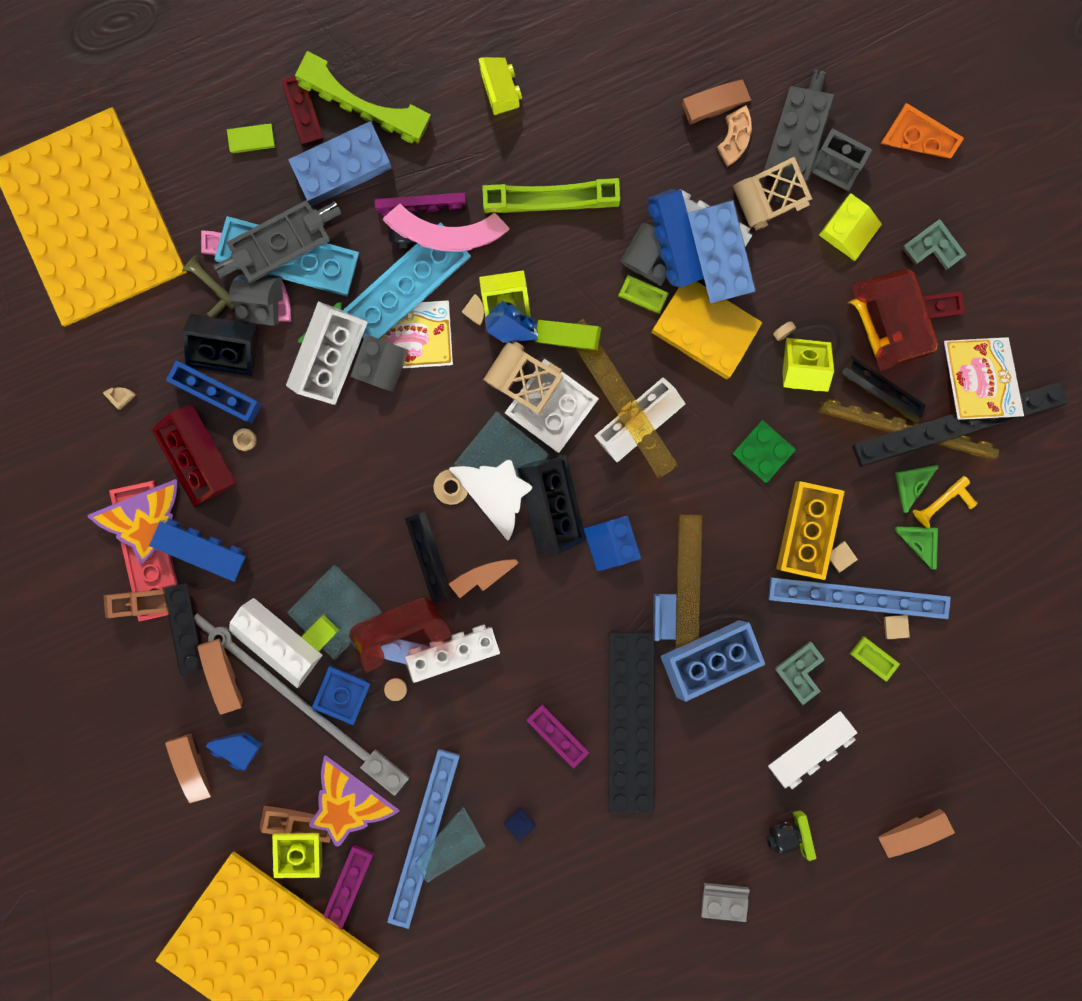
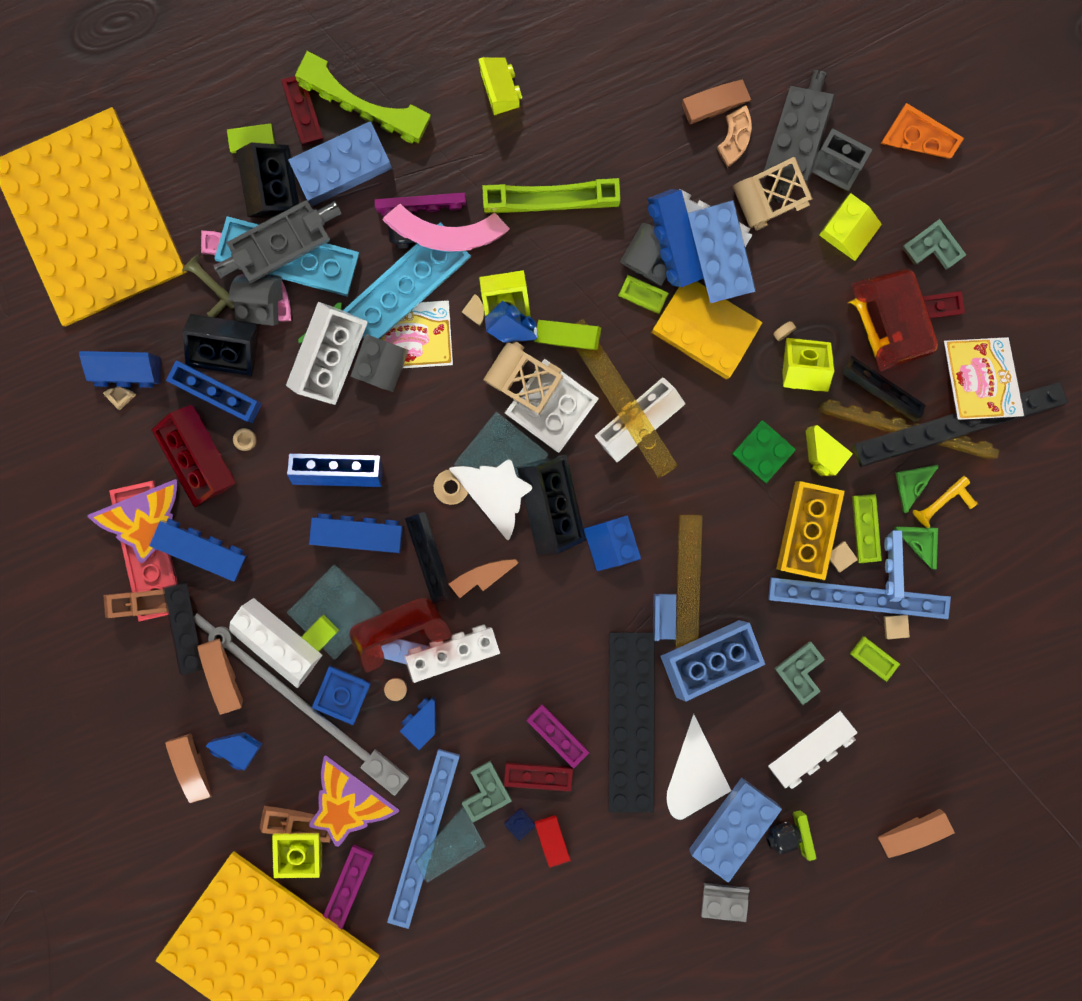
(121, 368): none -> blue slope
(267, 179): none -> black slope
(335, 470): none -> blue brick
(356, 534): none -> blue brick
(422, 725): none -> blue slope
(491, 795): none -> sand green plate
(538, 776): none -> dark red plate
(552, 841): none -> red slope
(696, 776): none -> white sticker
(735, 829): none -> medium blue brick
(825, 452): none -> neon yellow slope
(866, 528): none -> lime tile
(894, 566): none -> light blue plate

